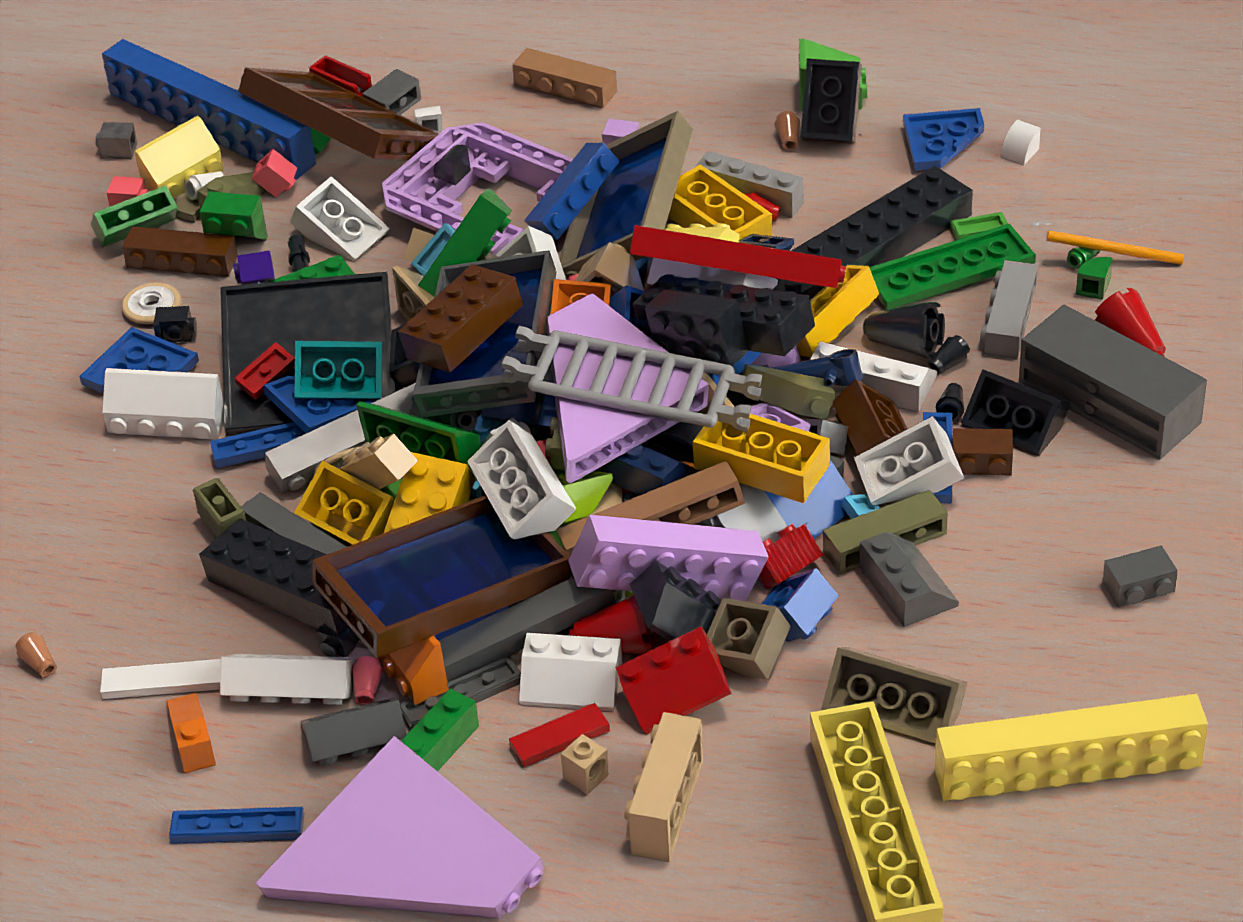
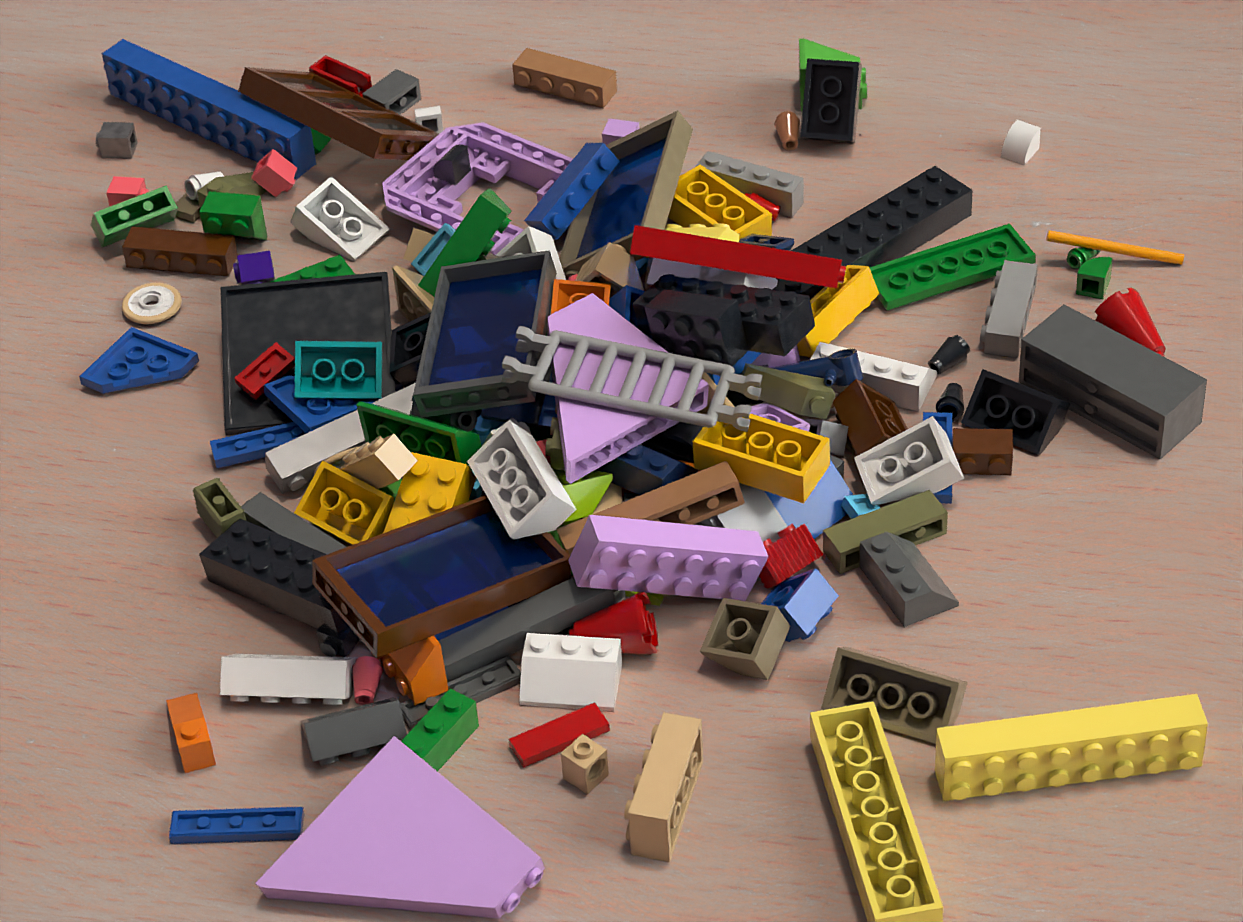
(35, 653): nougat cone -> none
(161, 679): white tile -> none
(163, 404): white slope -> none
(174, 323): black brick -> none
(177, 156): light yellow slope -> none
(298, 255): black pin -> none
(460, 318): reddish brown brick -> none
(672, 602): black slope -> none
(673, 679): red slope -> none
(908, 328): black cone -> none
(940, 135): blue plate -> none
(969, 226): bright green tile -> none
(1139, 576): dark grey brick -> none

